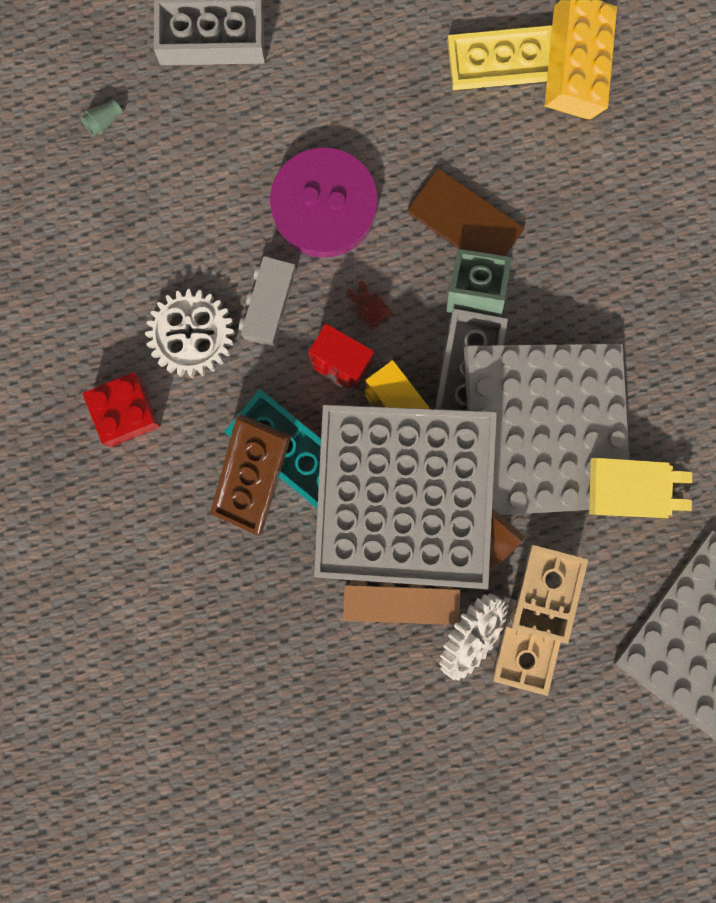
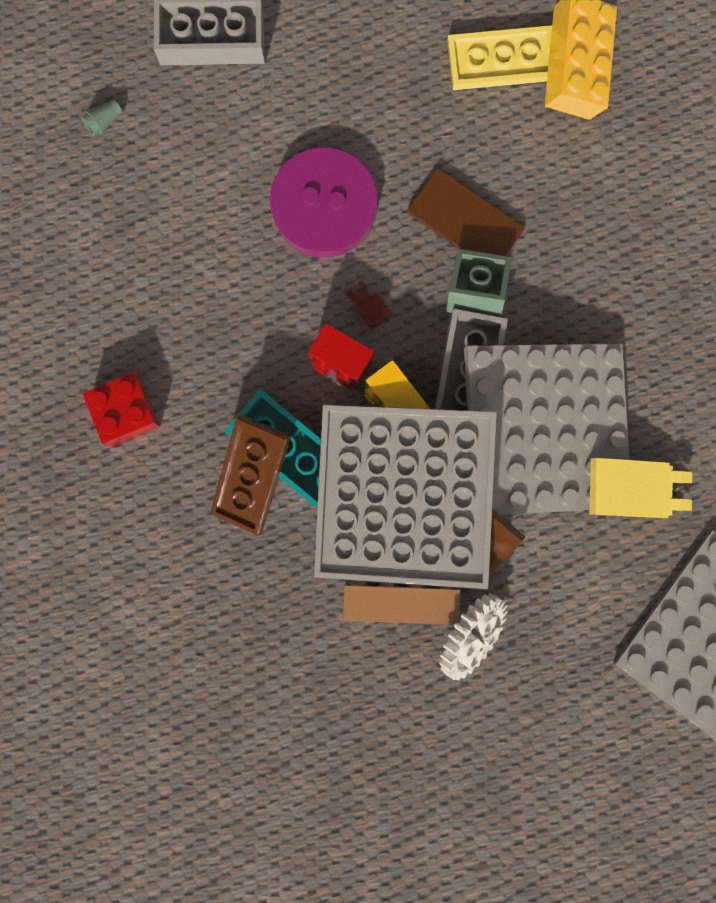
(189, 357): white gear -> none
(267, 301): light grey brick -> none
(539, 619): tan bracket -> none

